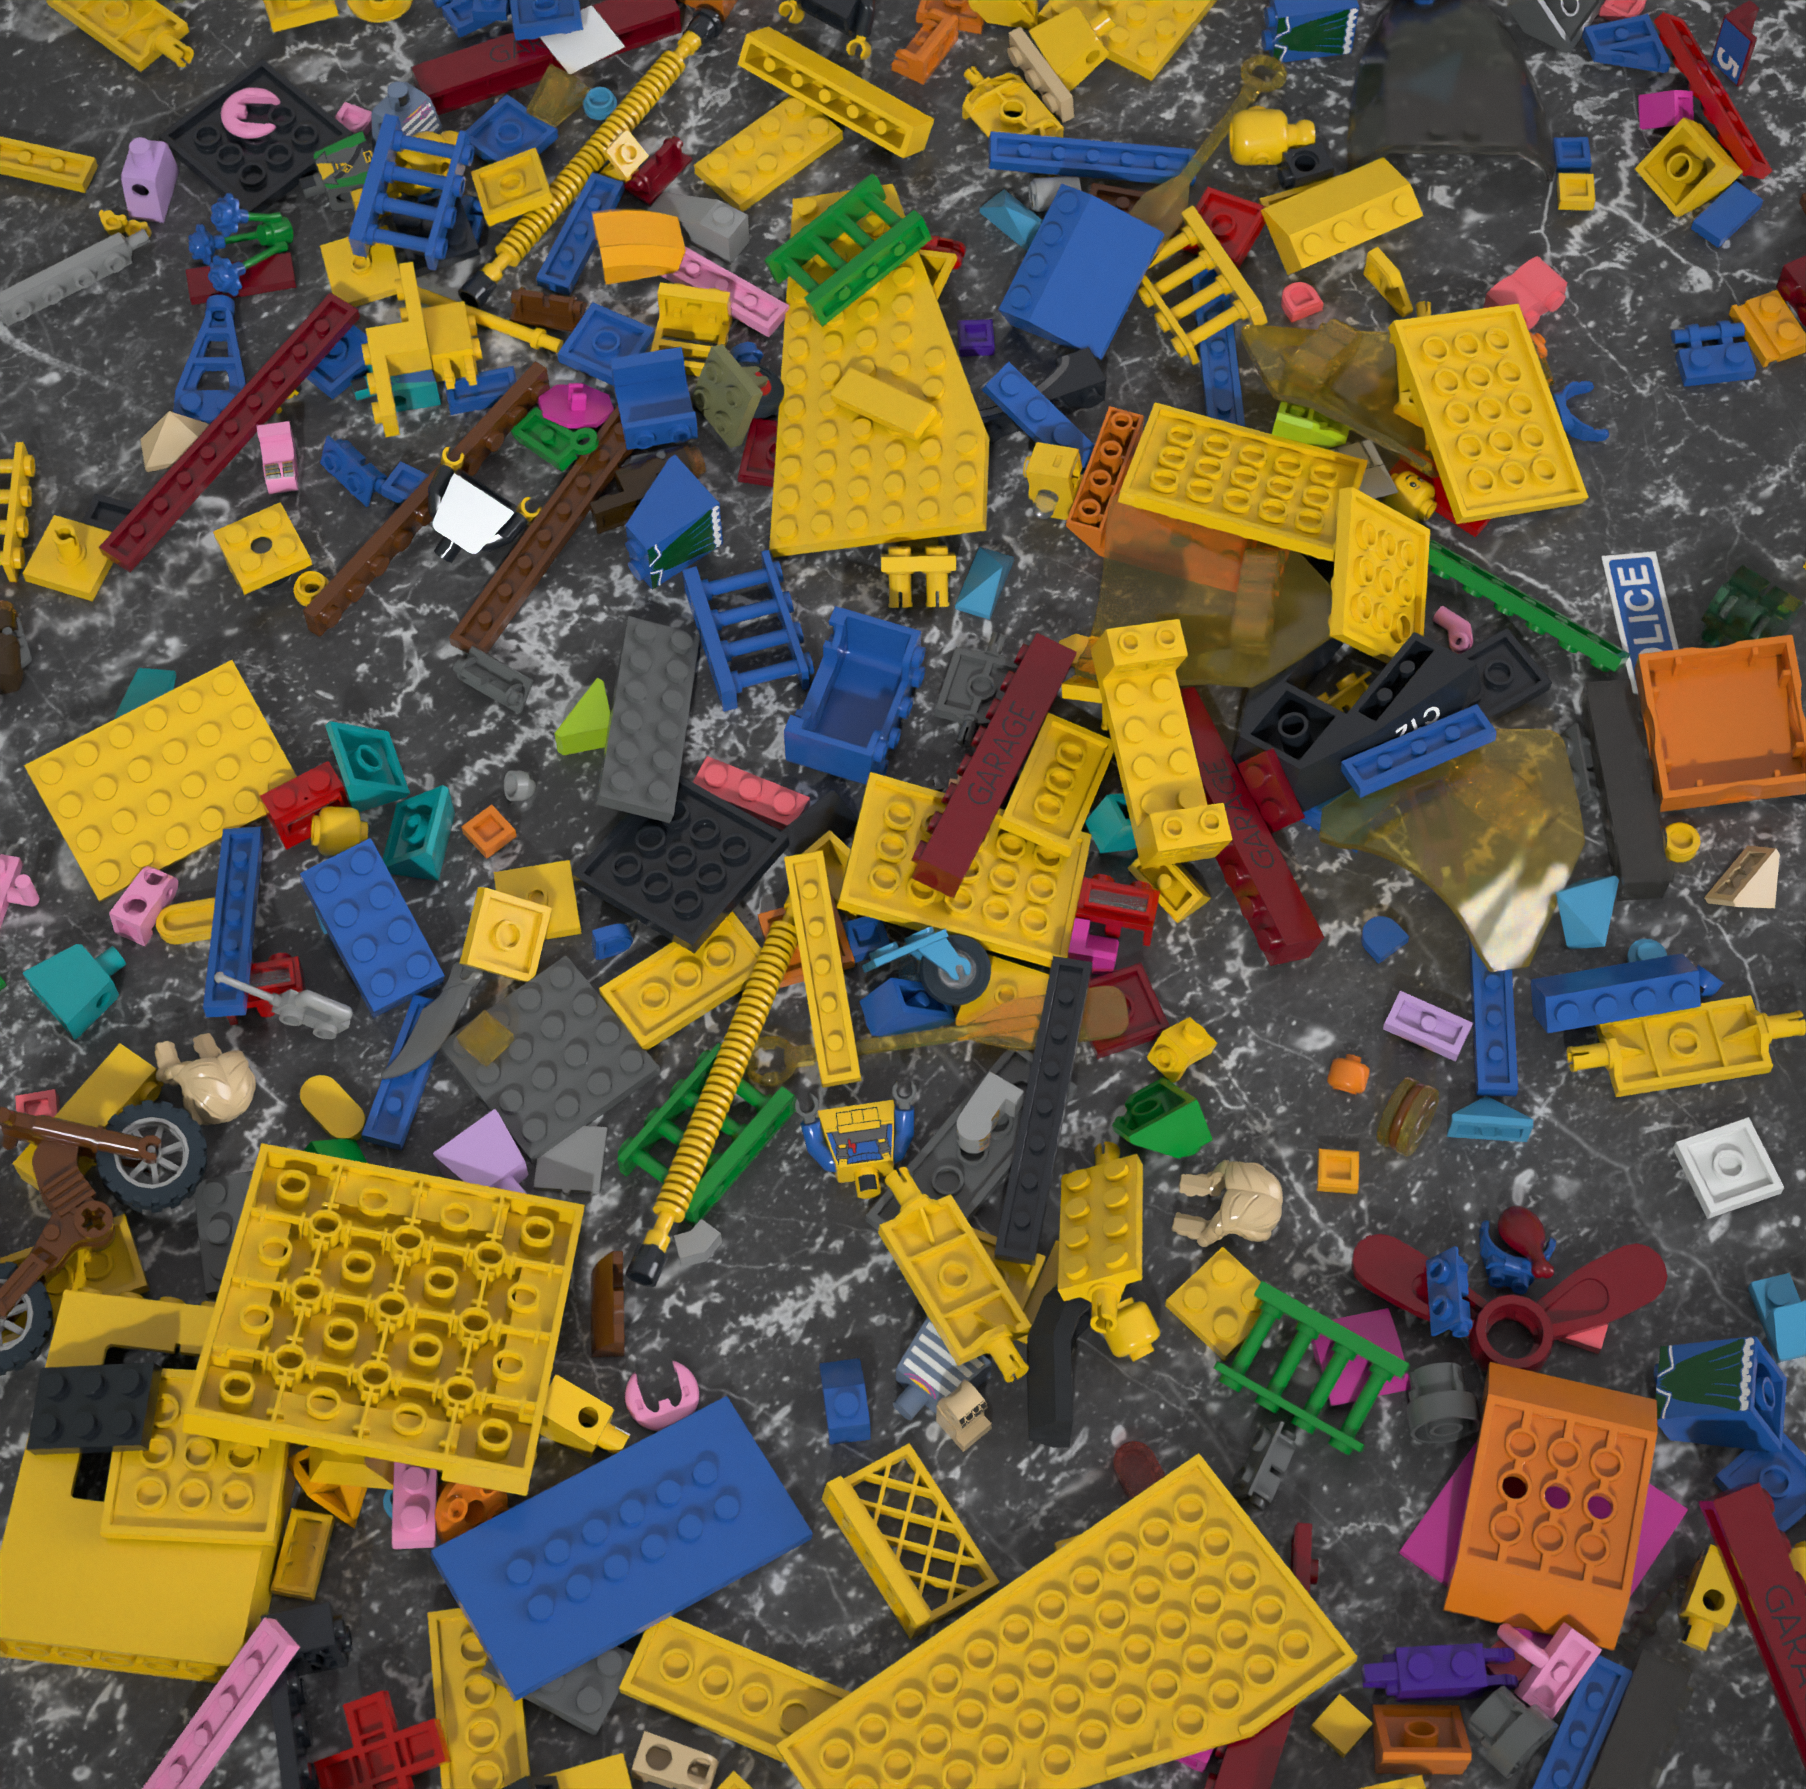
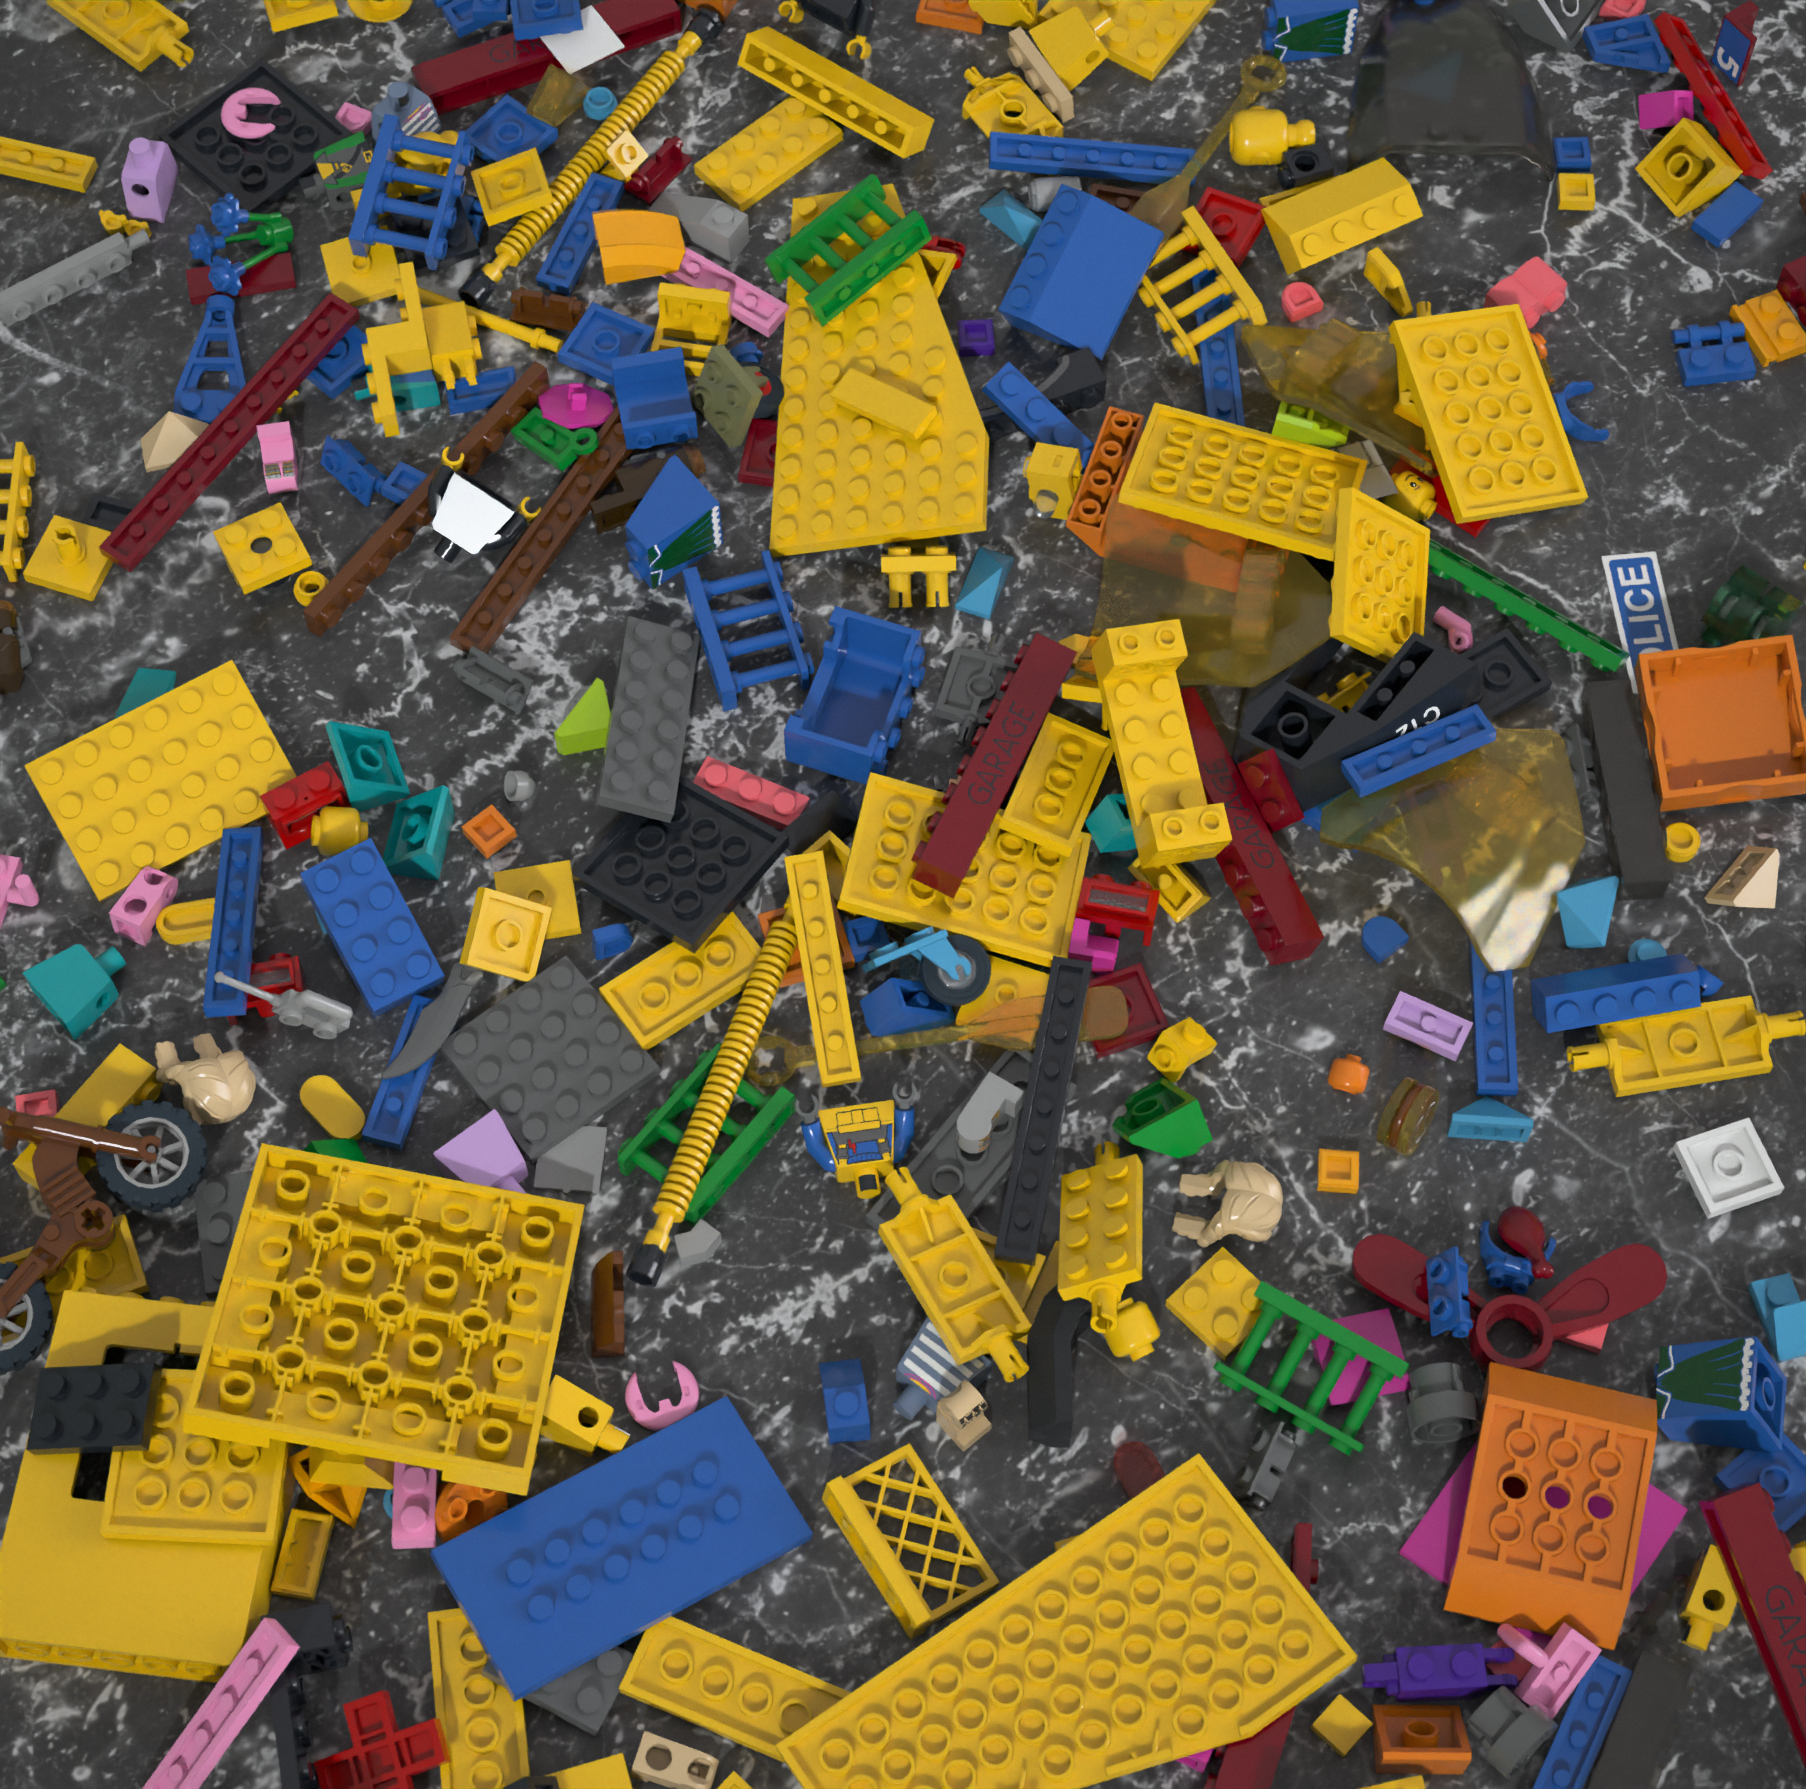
(485, 1038): clear yellow tile -> none
(927, 47): orange hinge -> none

